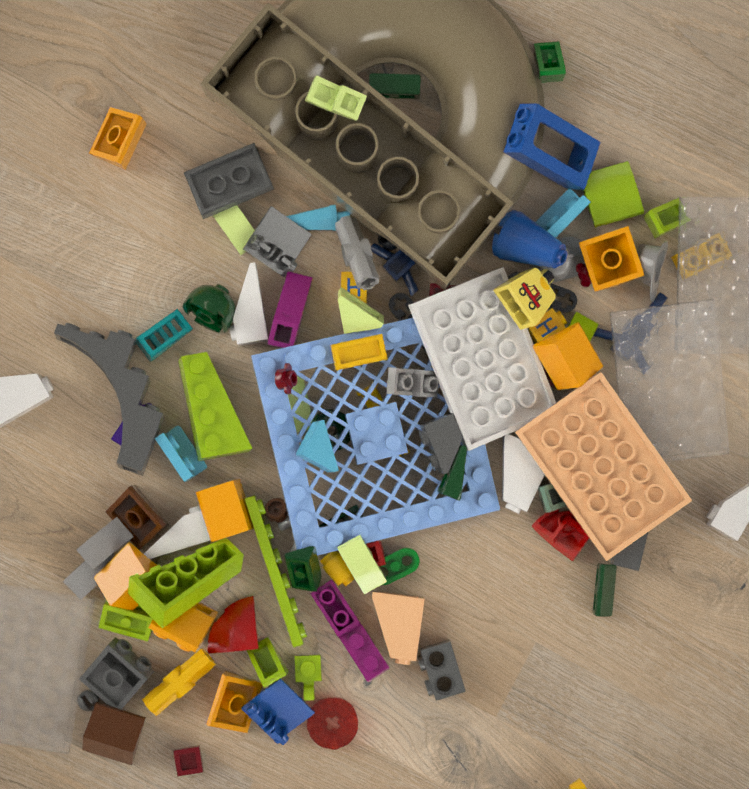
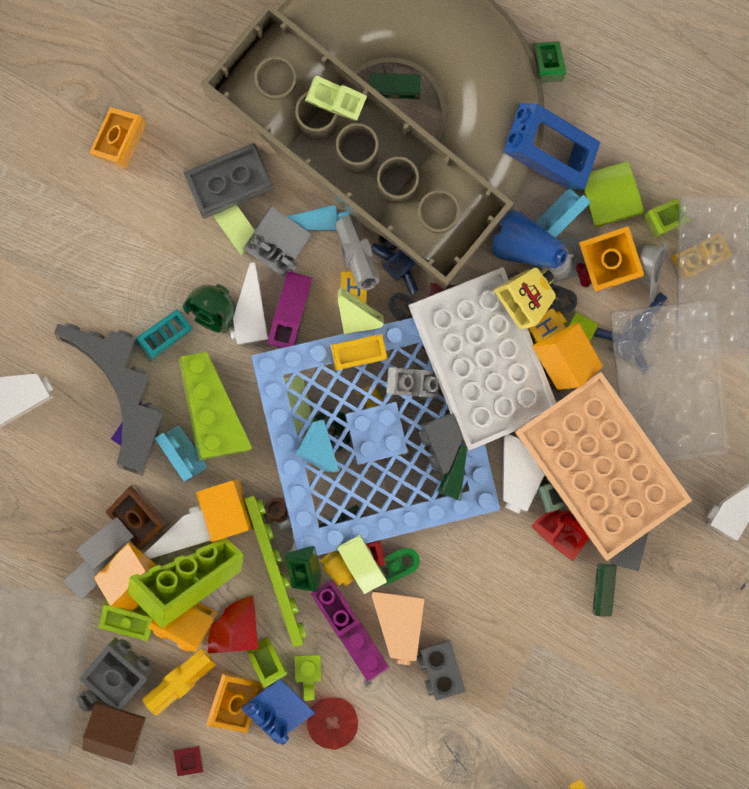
(286, 378): dark red plate -> none

